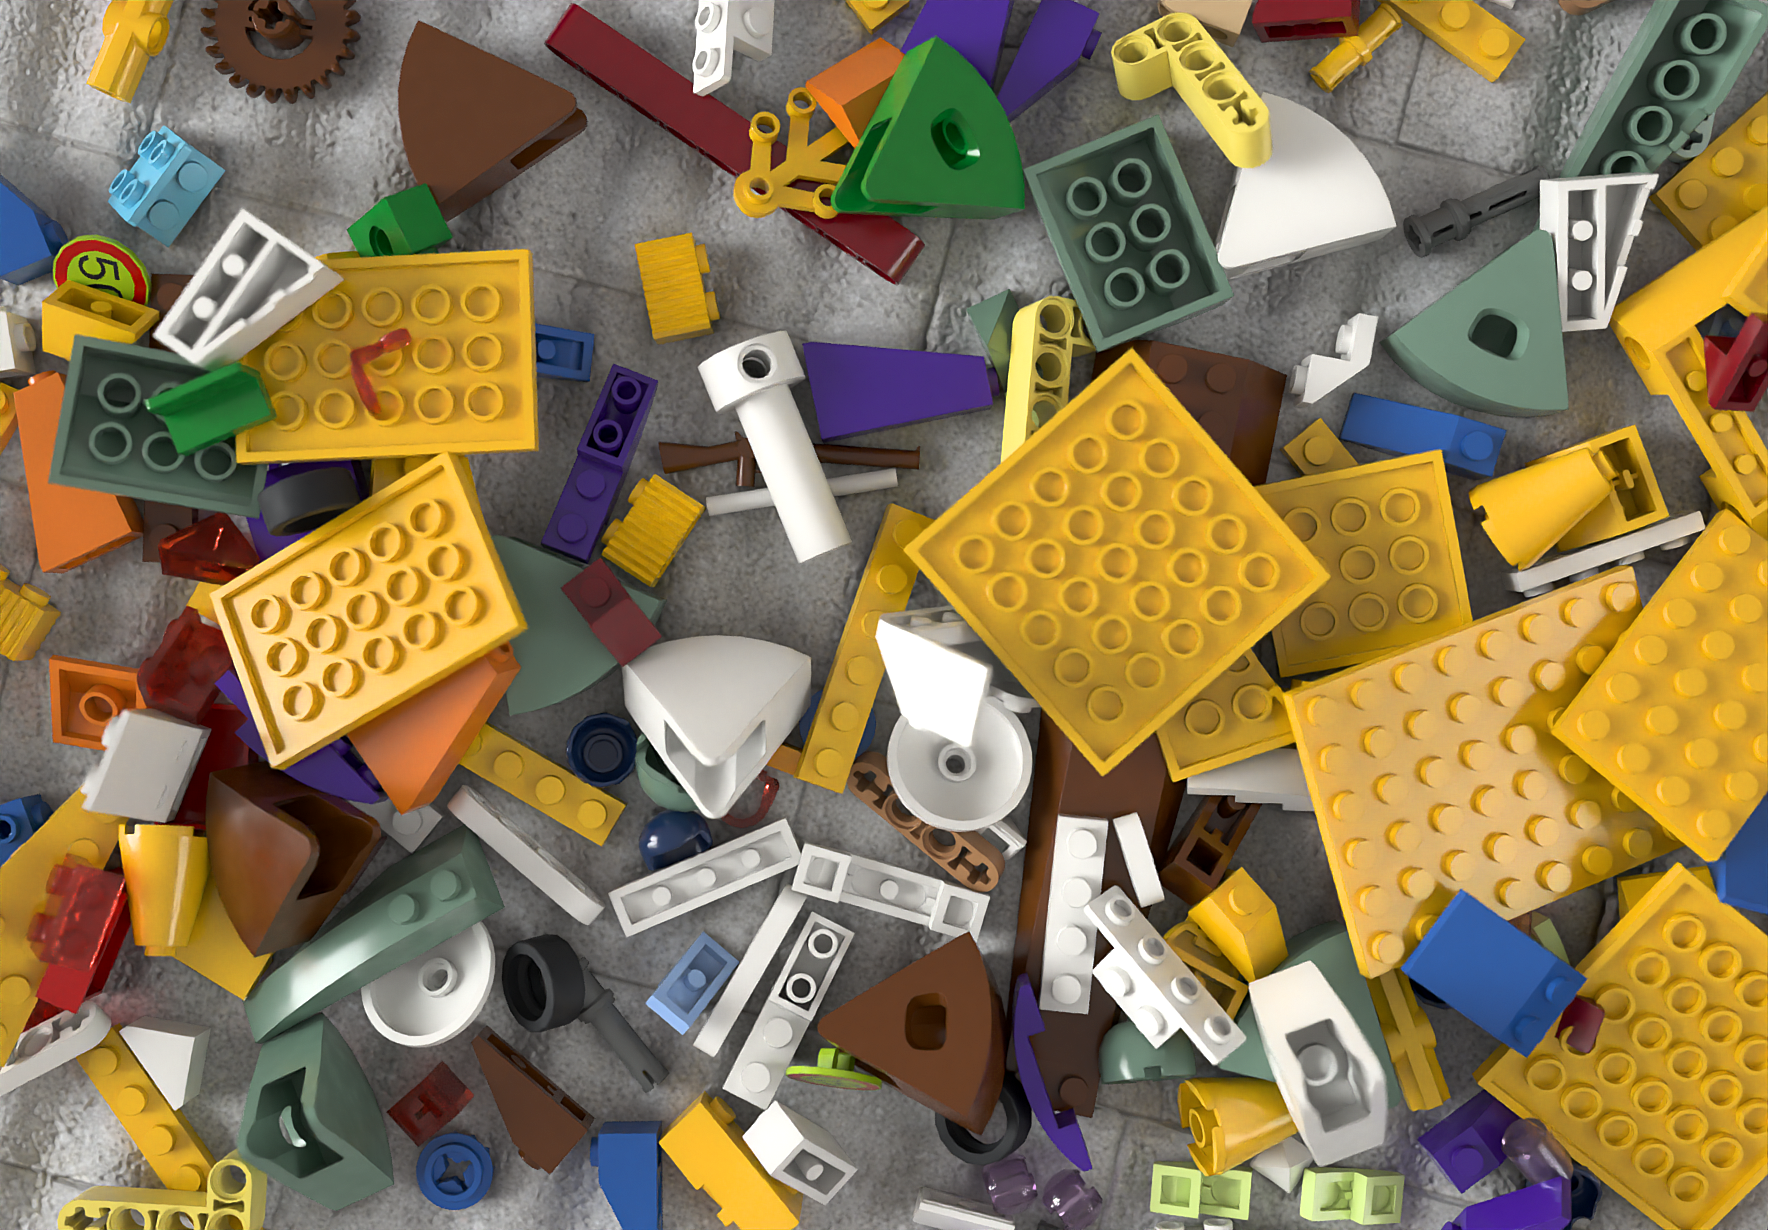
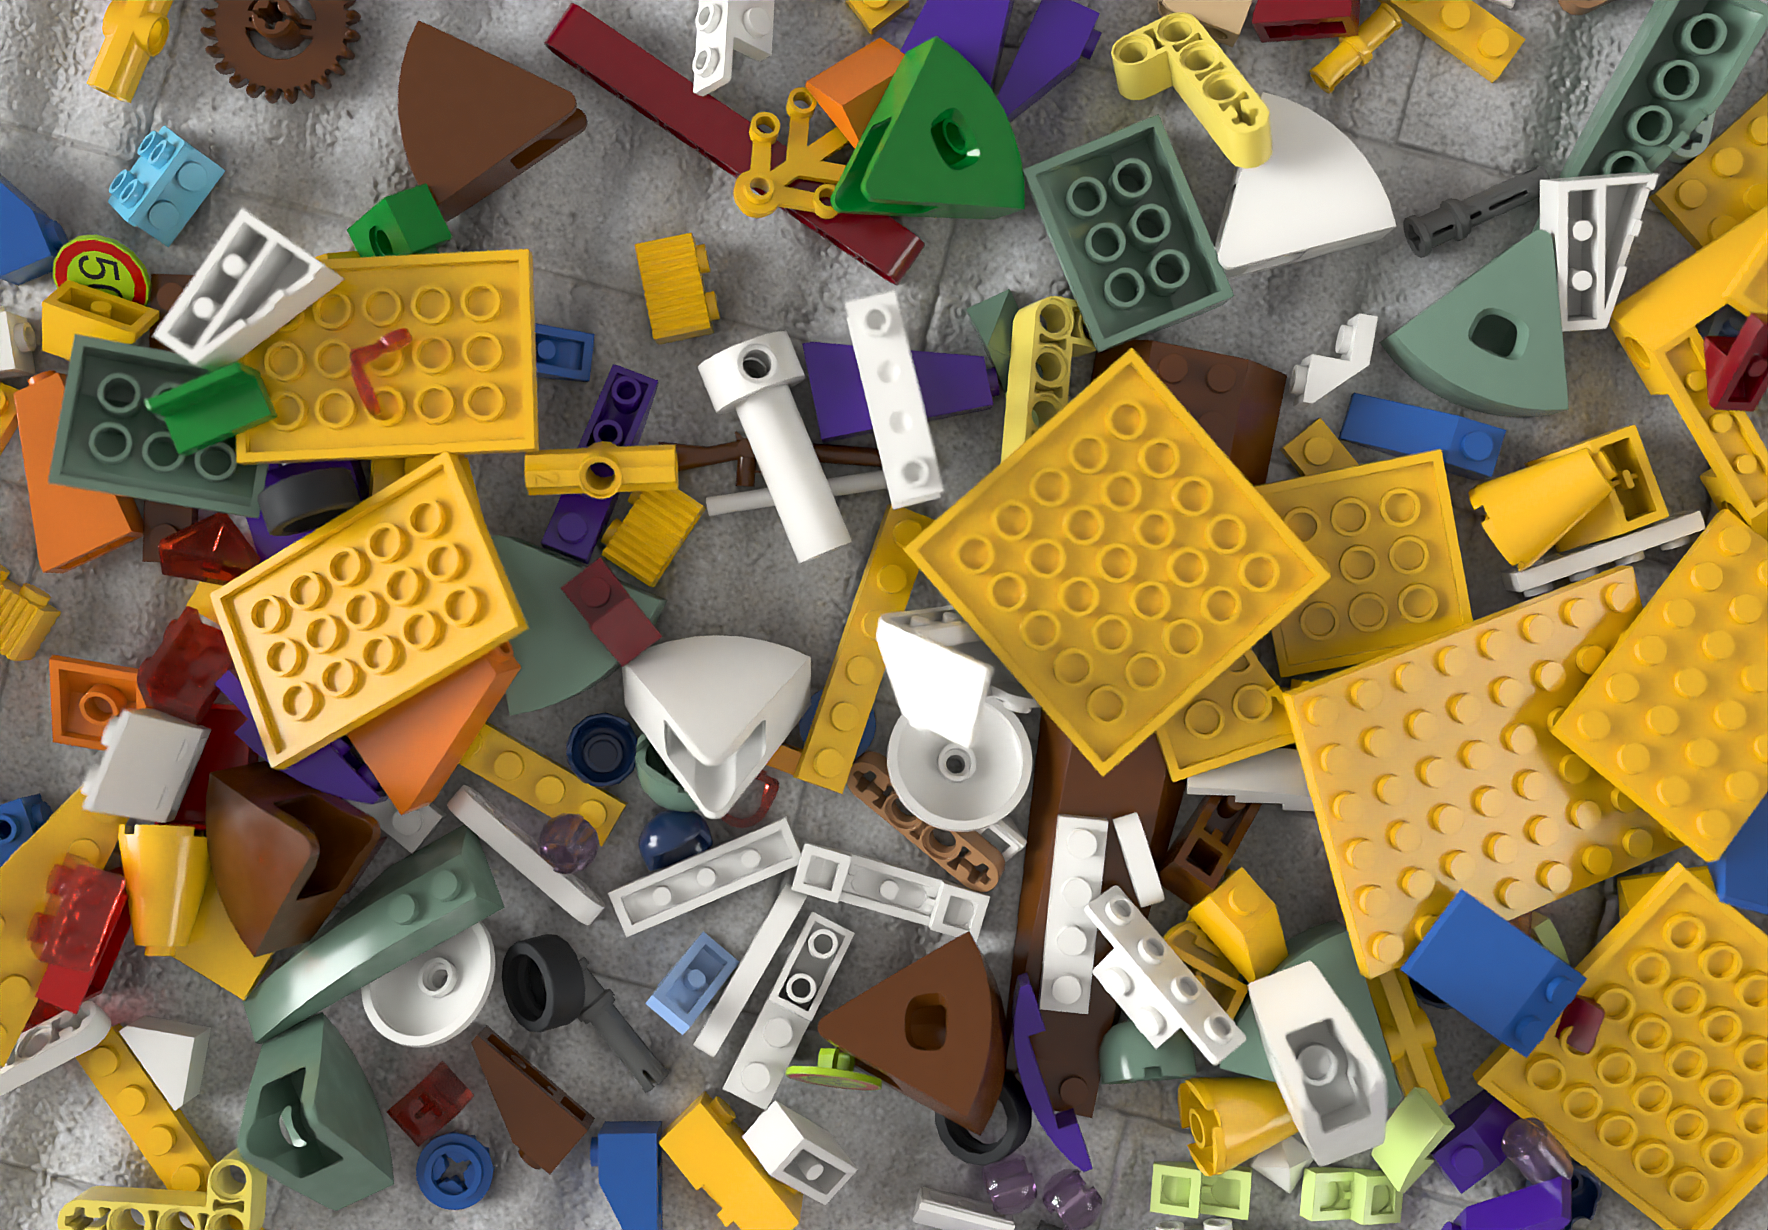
(568, 843): none -> piece
(570, 472): none -> yellow piece
(894, 400): none -> white fence
(1410, 1137): none -> yellowish green slope

